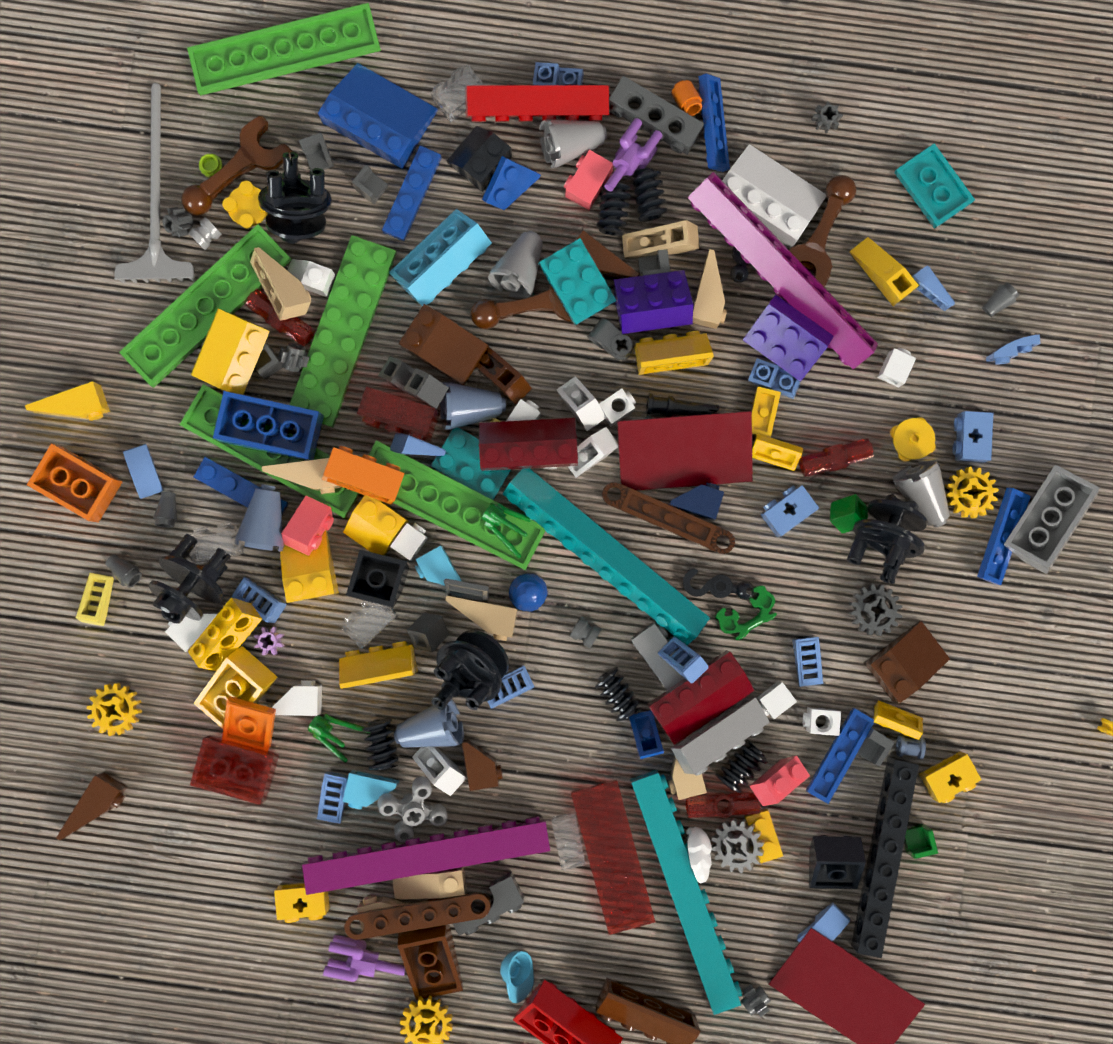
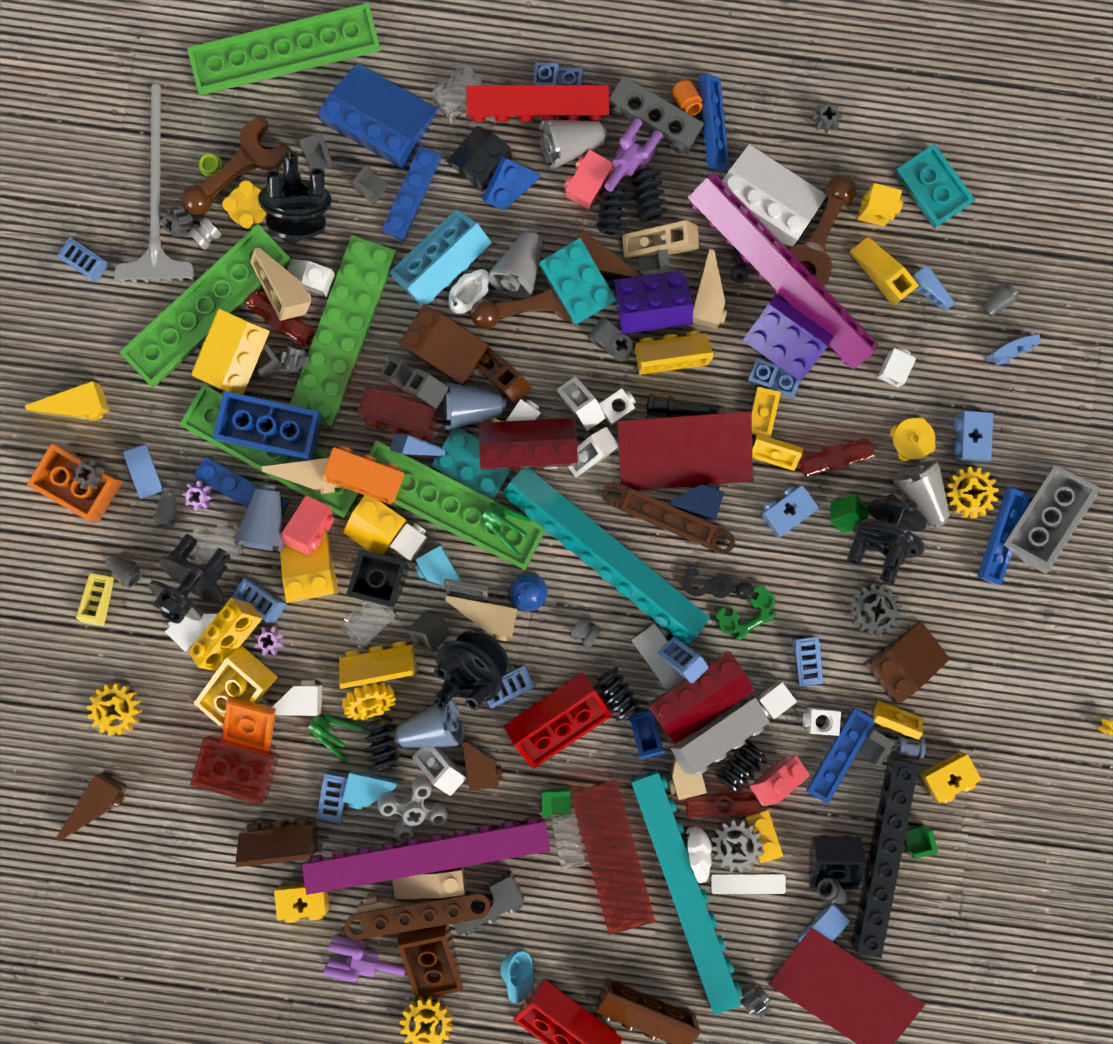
(83, 471): none -> dark grey gear
(96, 270): none -> medium blue slope
(192, 493): none -> lavender gear
(277, 842): none -> reddish brown slope
(368, 701): none -> yellow gear
(468, 290): none -> white arm
(555, 801): none -> green panel
(557, 720): none -> red slope
(748, 884): none -> white sticker
(832, 892): none -> dark grey cone
(880, 205): none -> yellow brick

